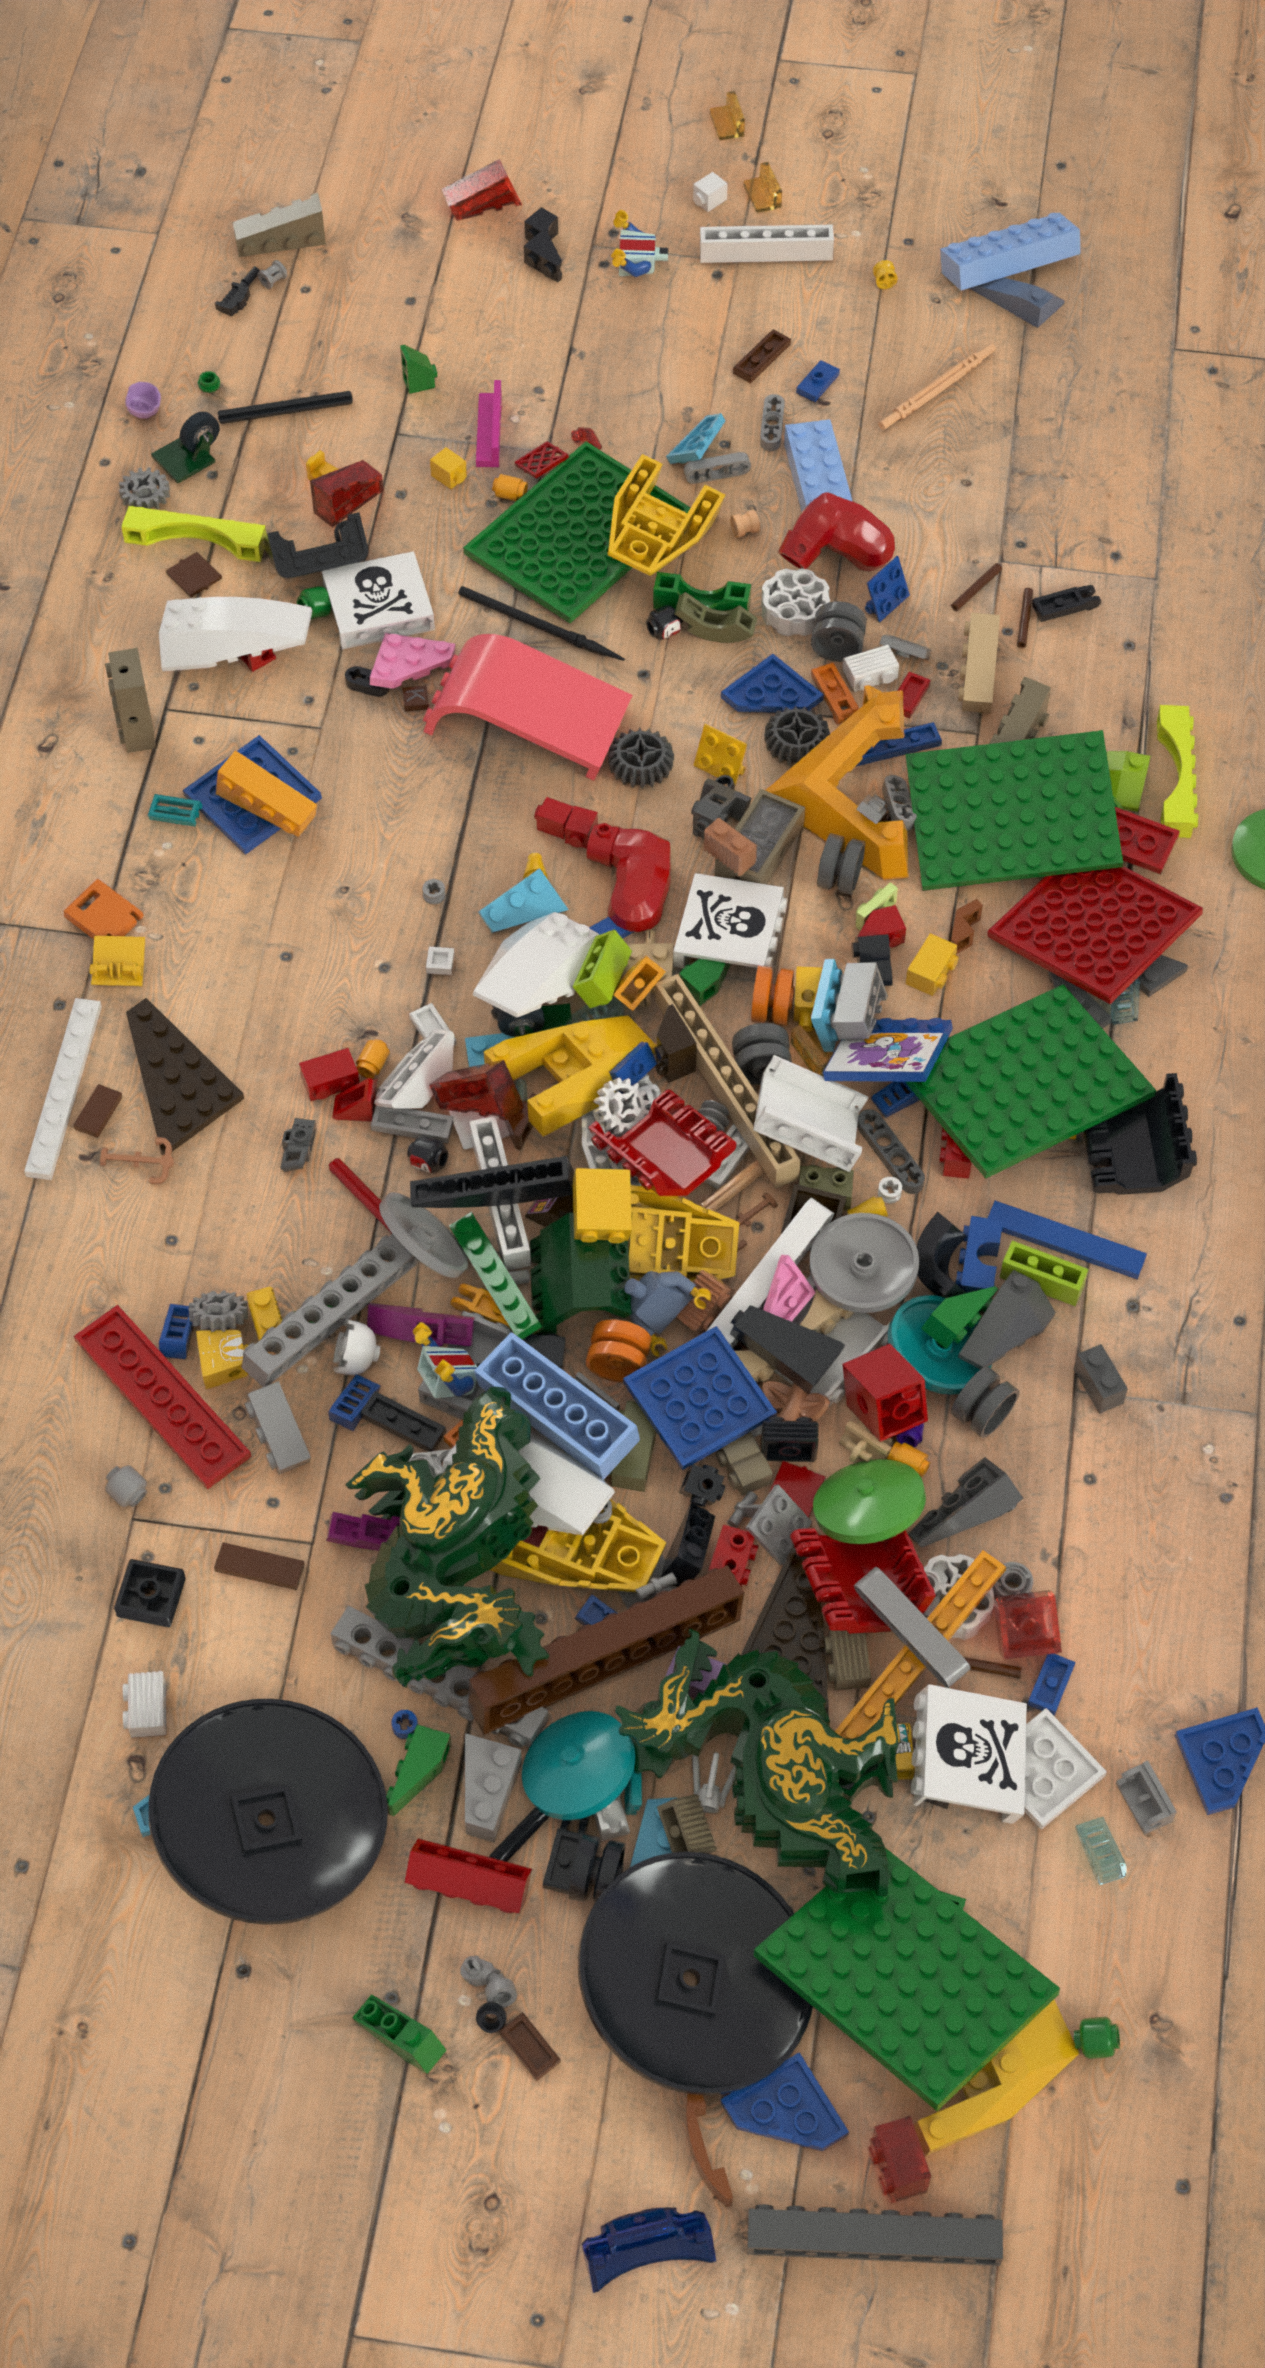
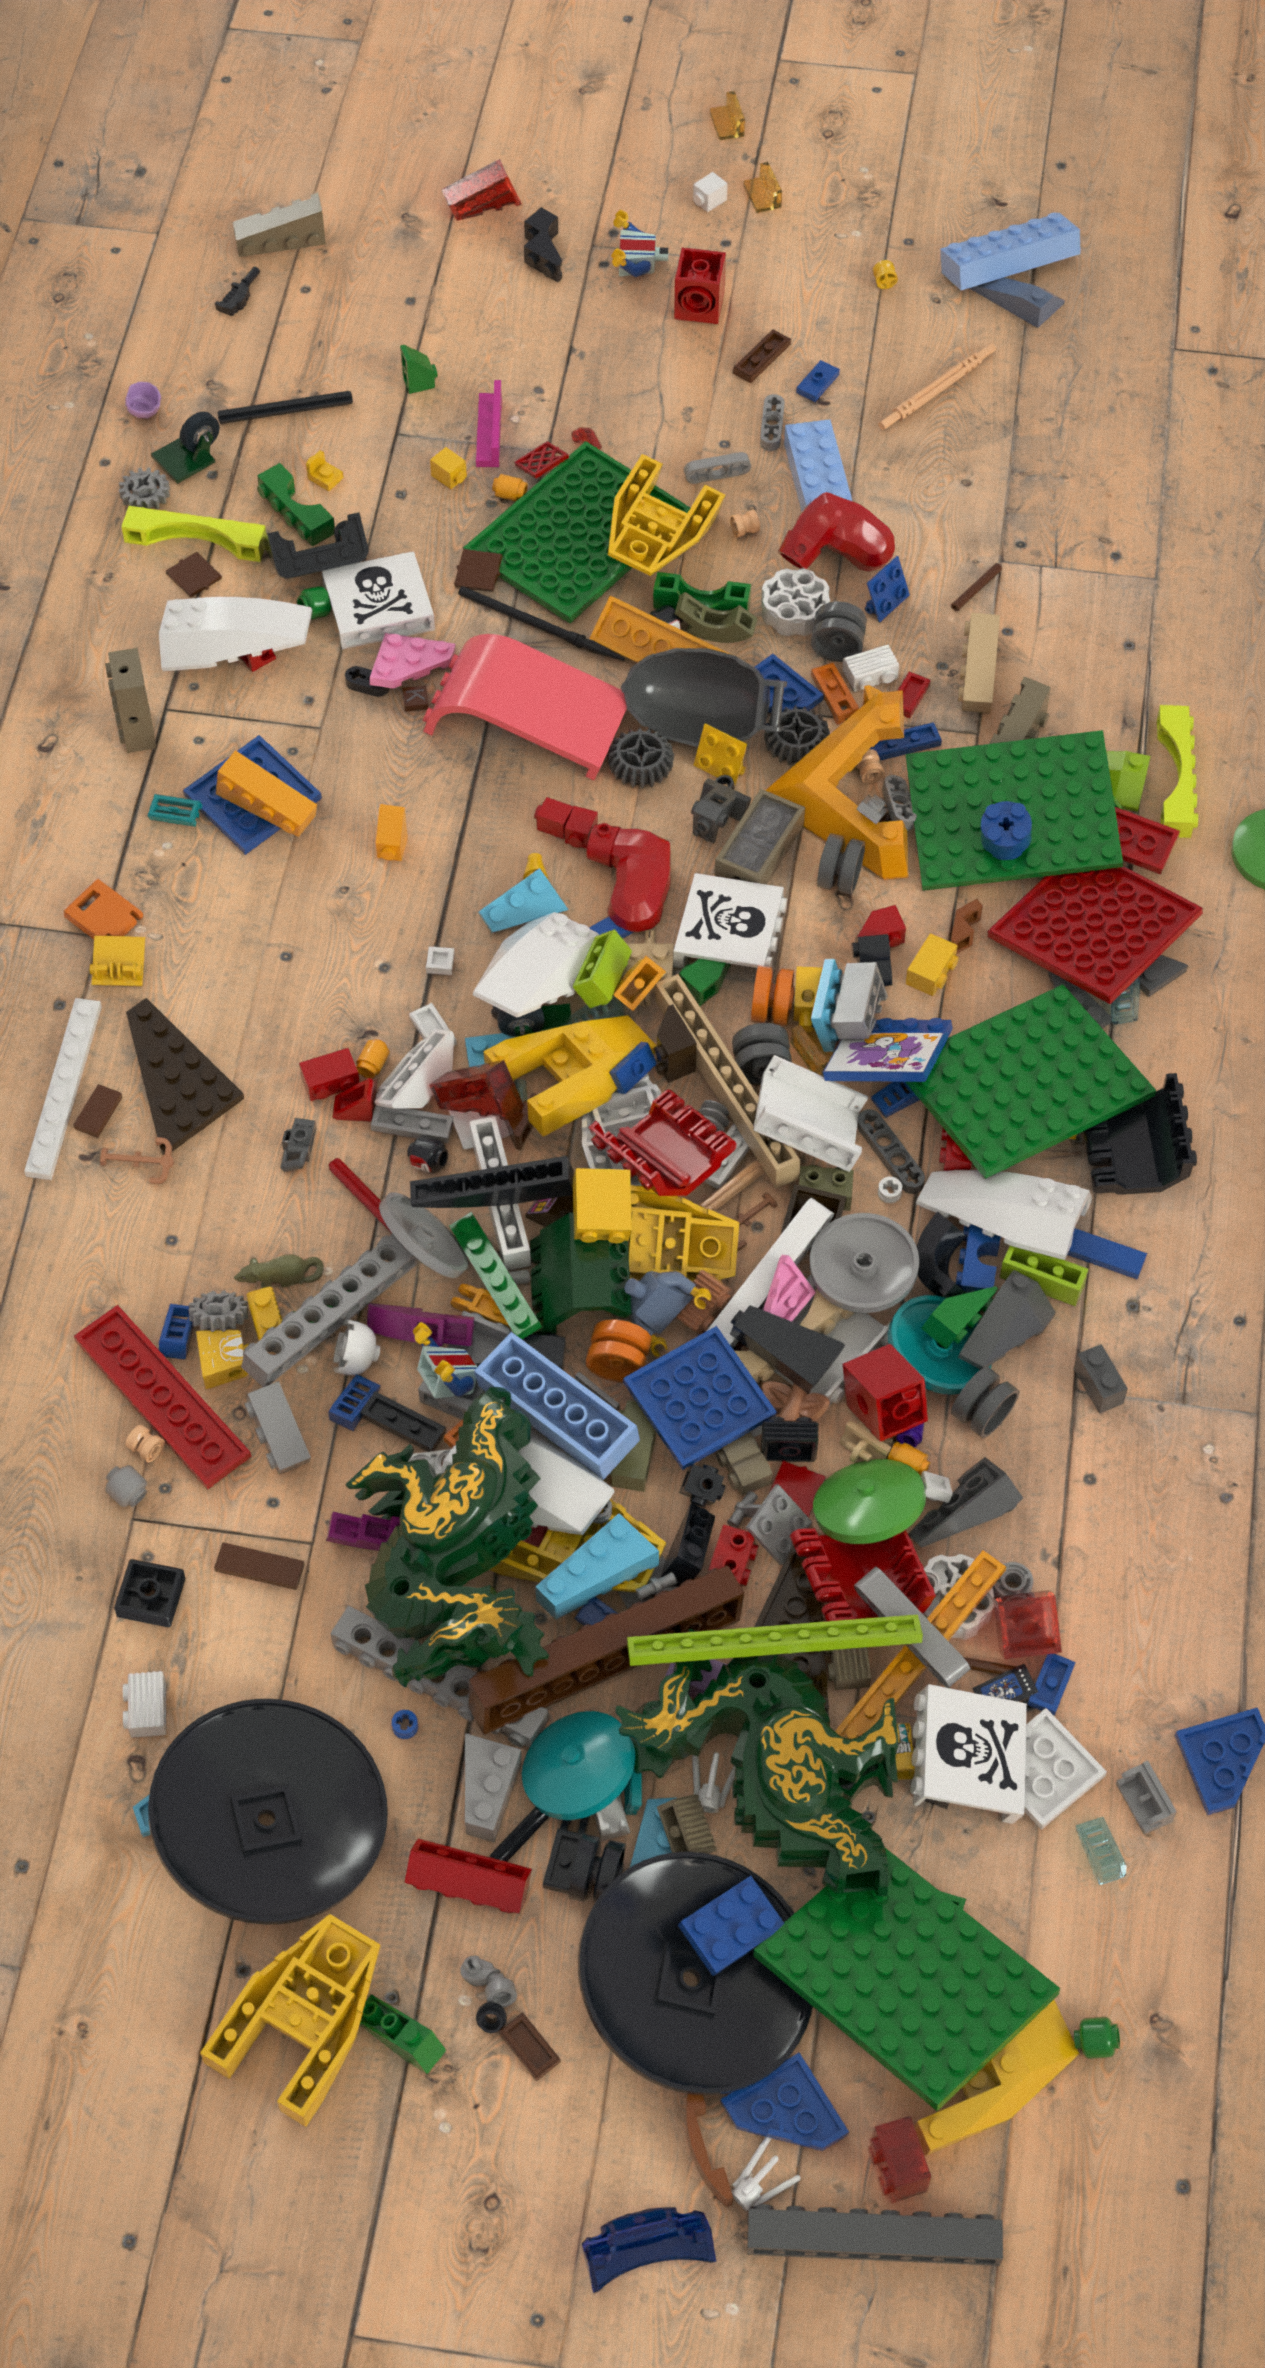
(145, 1443): none -> light nougat wheel
(208, 382): green plate -> none
(279, 273): light grey bush -> none
(285, 1269): none -> olive animal
(310, 521): none -> green arch
(312, 1996): none -> yellow wedge
(344, 491): clear red wedge -> none
(391, 832): none -> light orange slope
(423, 1762): green slope -> none
(429, 886): light grey bush -> none
(478, 570): none -> reddish brown piece
(604, 1561): none -> medium azure wedge
(618, 1106): white gear -> none
(639, 633): none -> light orange plate
(654, 1157): none -> red axle
(697, 441): medium azure wing -> none
(699, 285): none -> red brick
(699, 686): none -> dark grey windscreen
(729, 846): nougat brick -> none
(731, 1925): none -> blue plate
(747, 2191): none -> white plant
(766, 243): white brick -> none
(774, 1640): none -> lime plate
(870, 768): none -> light nougat wheel
(872, 1205): yellow cone -> none
(881, 899): yellowish green plate -> none
(904, 647): light grey plate -> none
(936, 1487): none -> white plate
(1006, 830): none -> blue brick
(1011, 1685): none -> black sticker
(1019, 1207): none -> white wedge
(1025, 618): reddish brown piece -> none
(1065, 602): black hinge -> none

